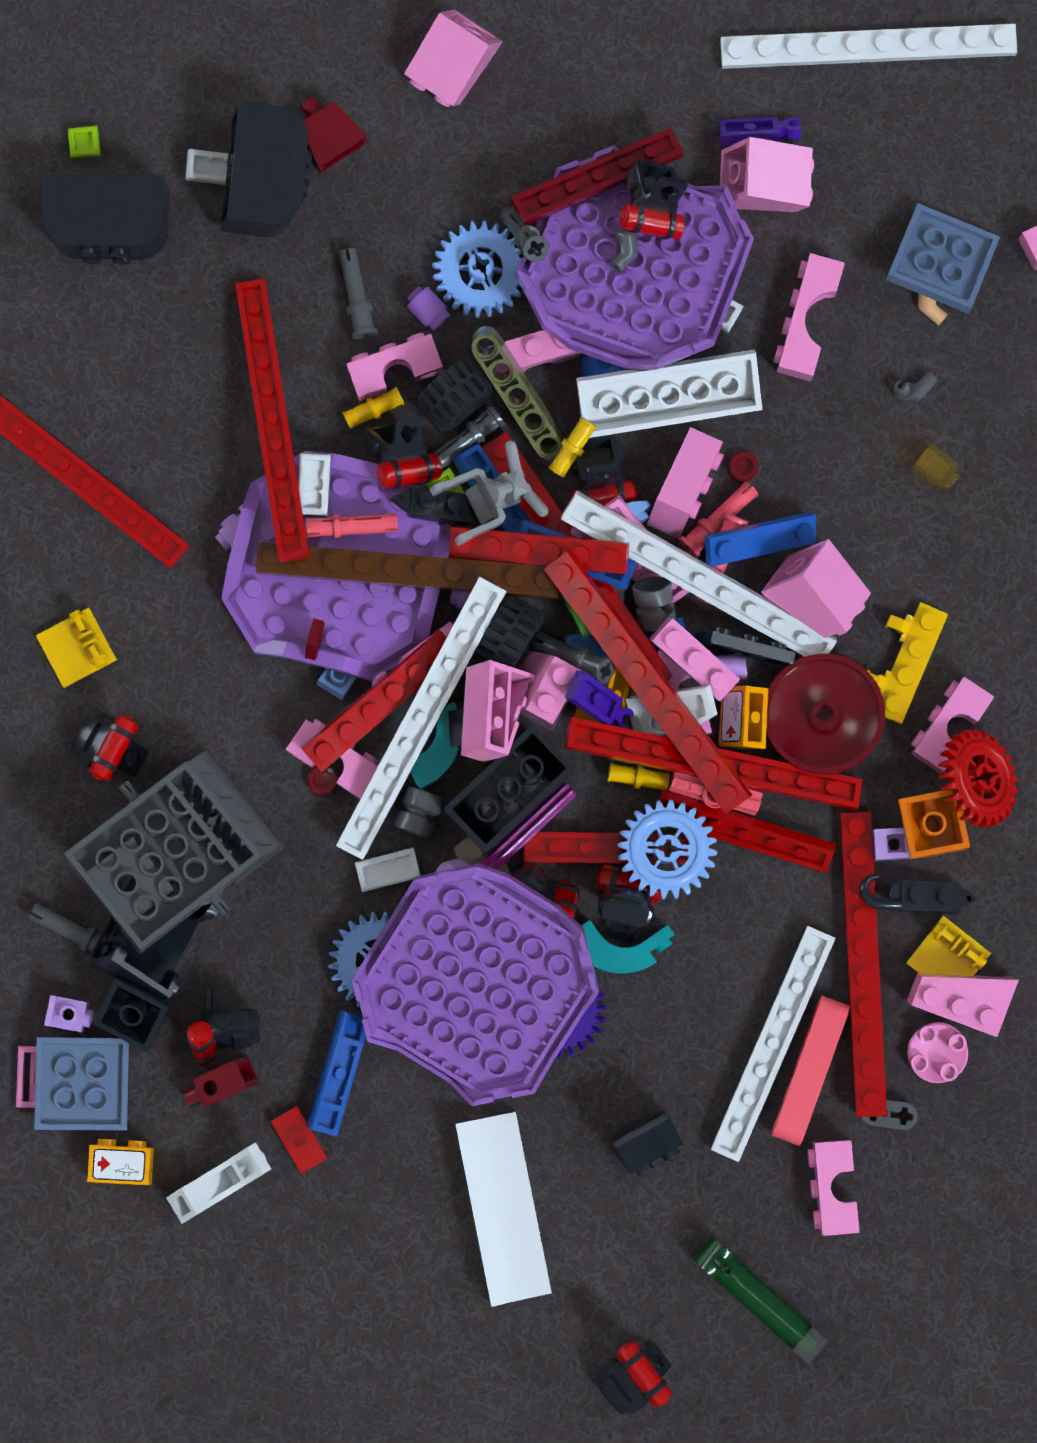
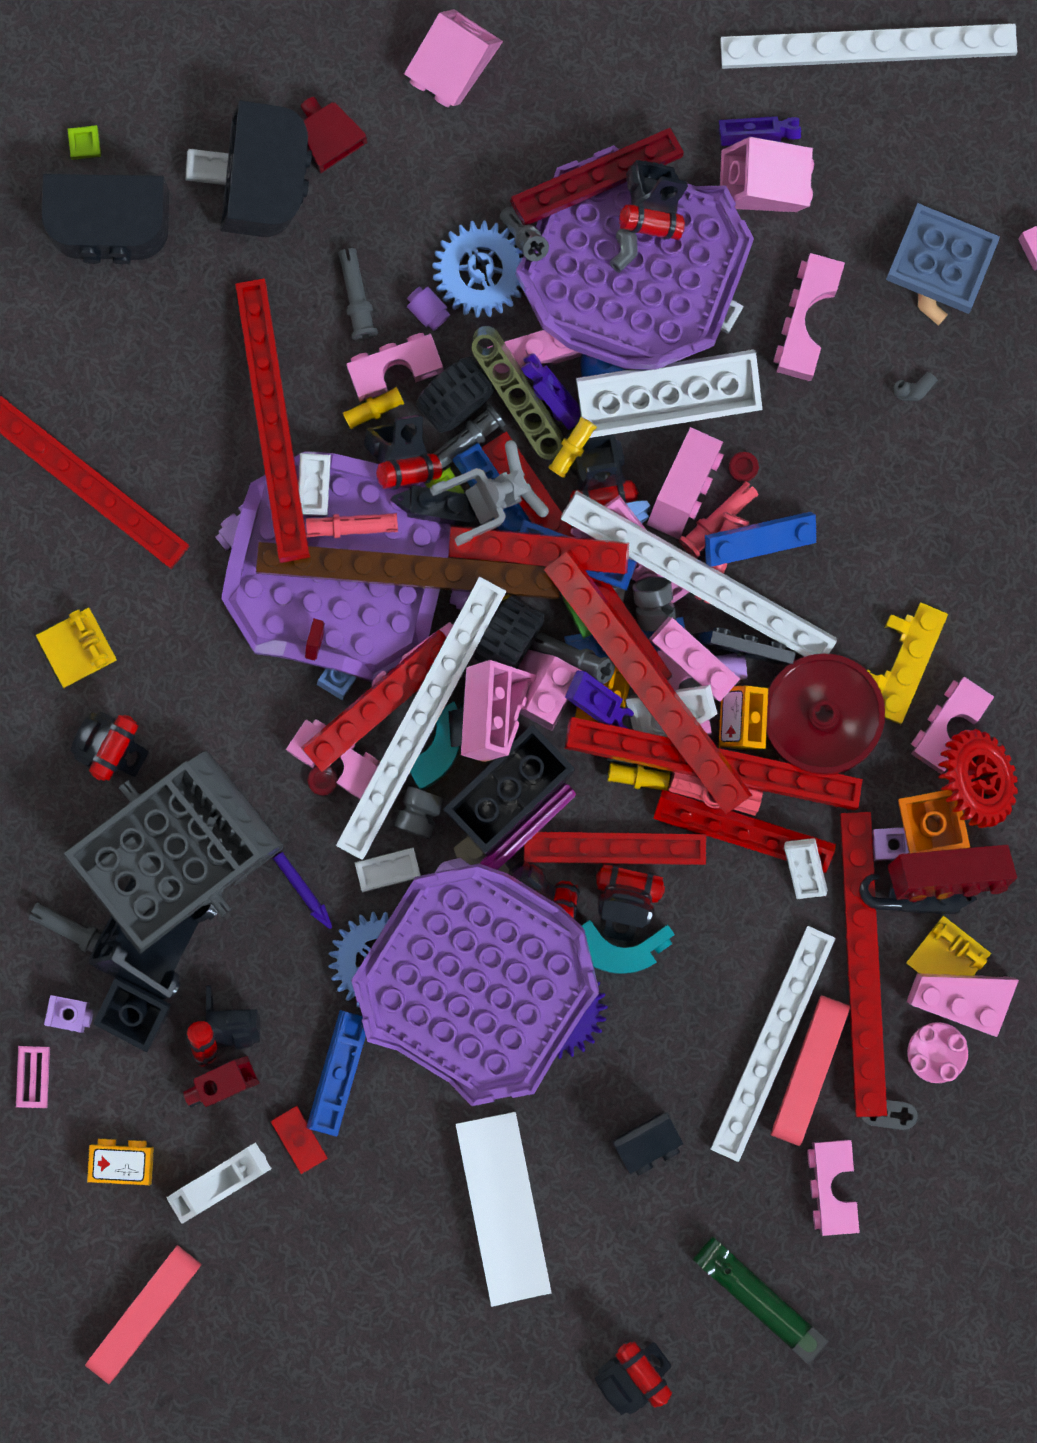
(81, 1084): sand blue plate -> none
(143, 1314): none -> coral beam
(318, 911): none -> dark purple piece
(551, 390): none -> dark purple plate
(637, 847): light blue gear -> none
(805, 868): none -> white plate
(818, 589): bright pink slope -> none
(936, 468): clear yellow brick -> none
(952, 872): none -> dark red brick

